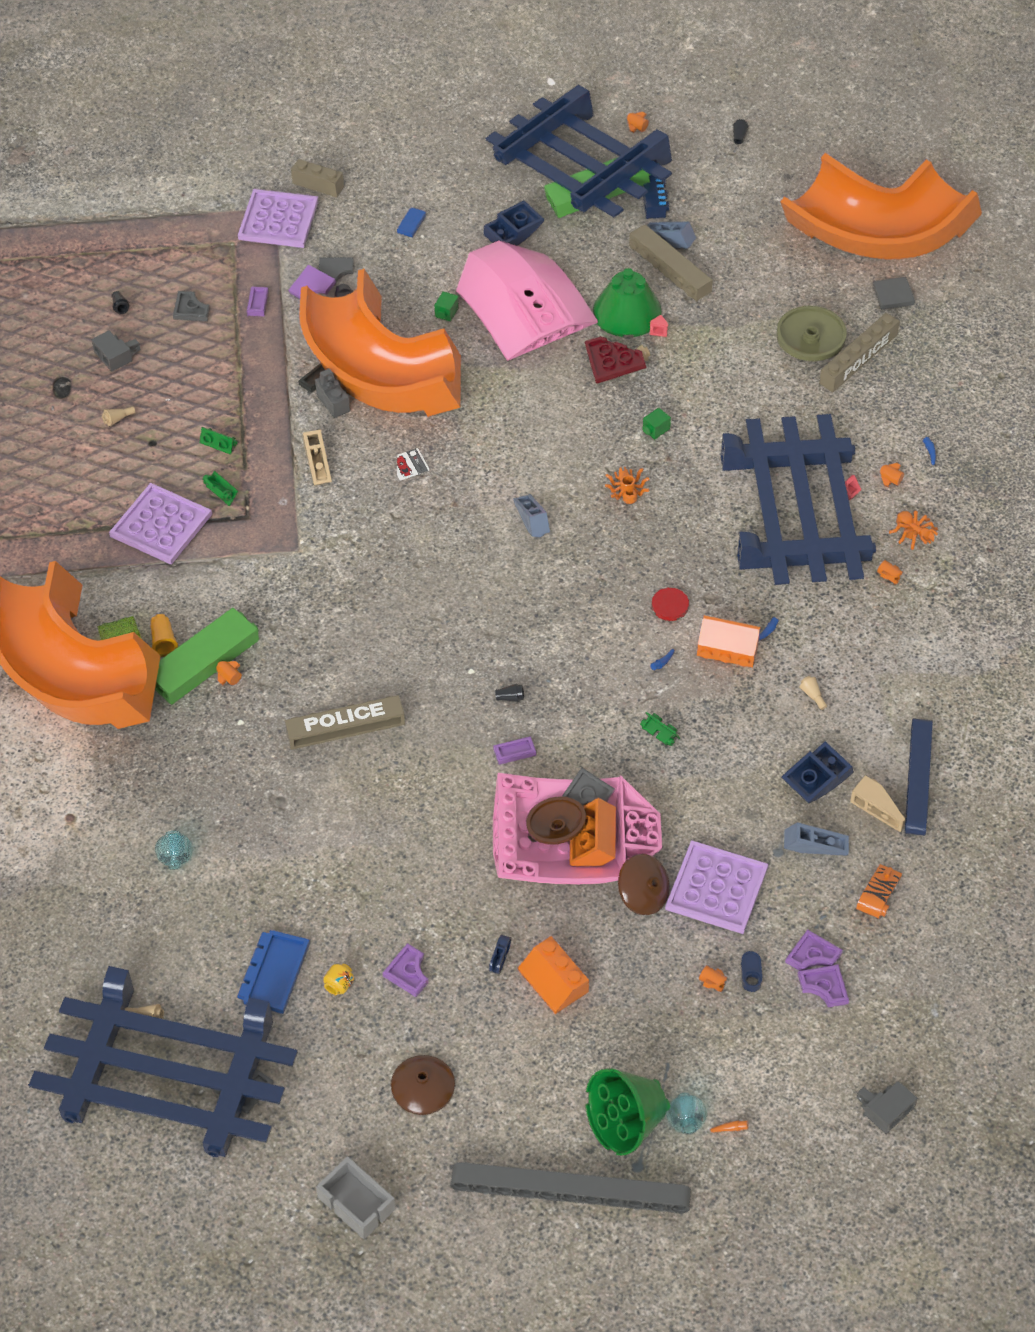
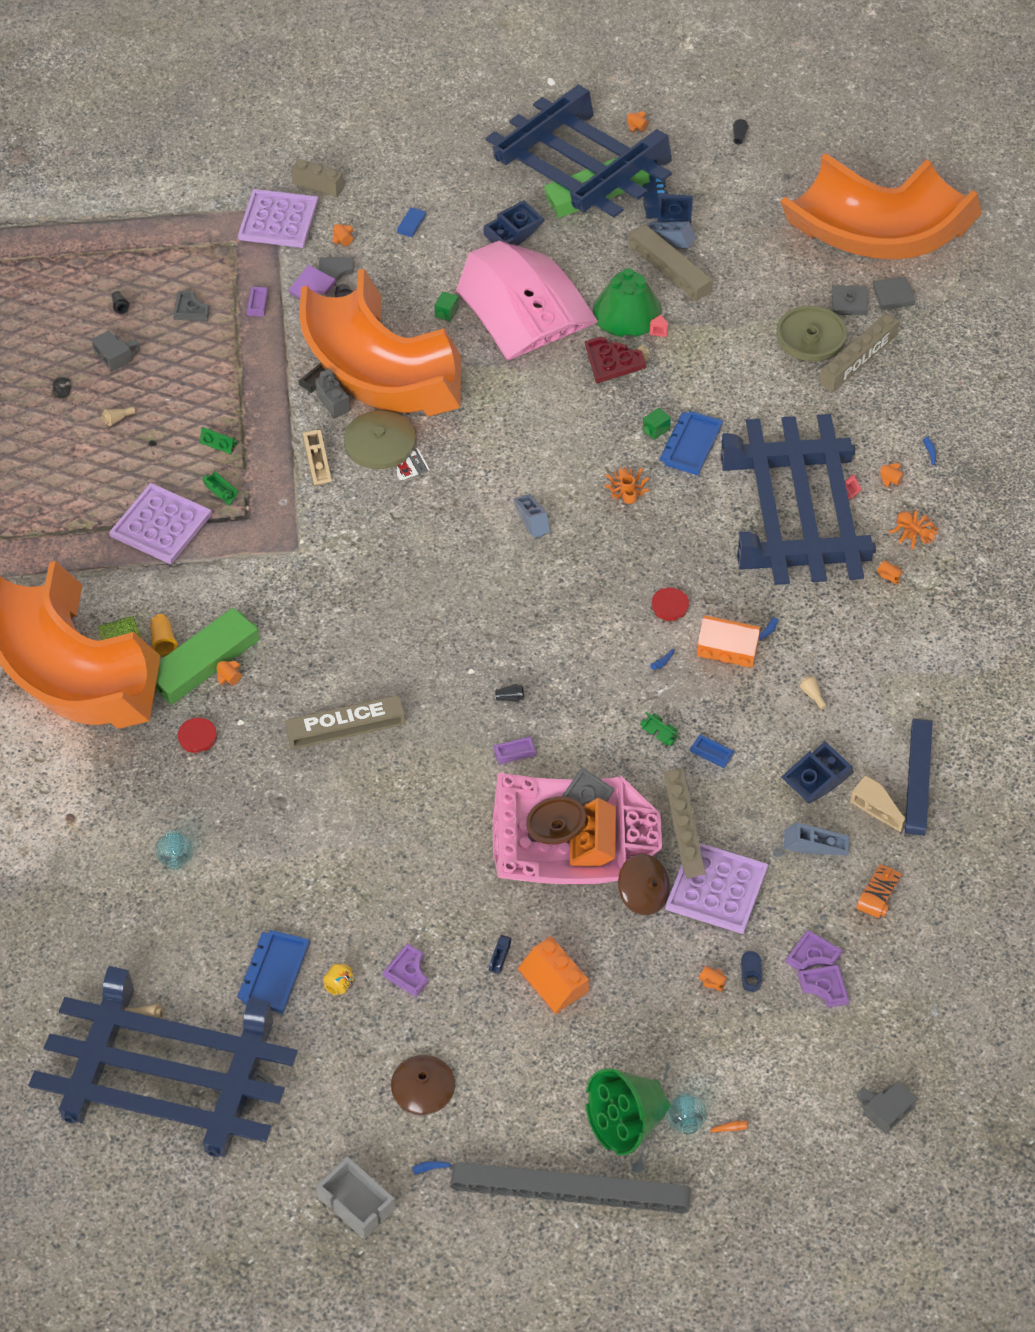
(197, 735): none -> red tile
(342, 234): none -> orange piece
(379, 439): none -> olive dish
(429, 1165): none -> blue helmet
(675, 208): none -> dark blue slope
(684, 823): none -> dark tan brick
(691, 442): none -> blue hinge
(712, 751): none -> blue tile
(849, 300): none -> dark grey plate

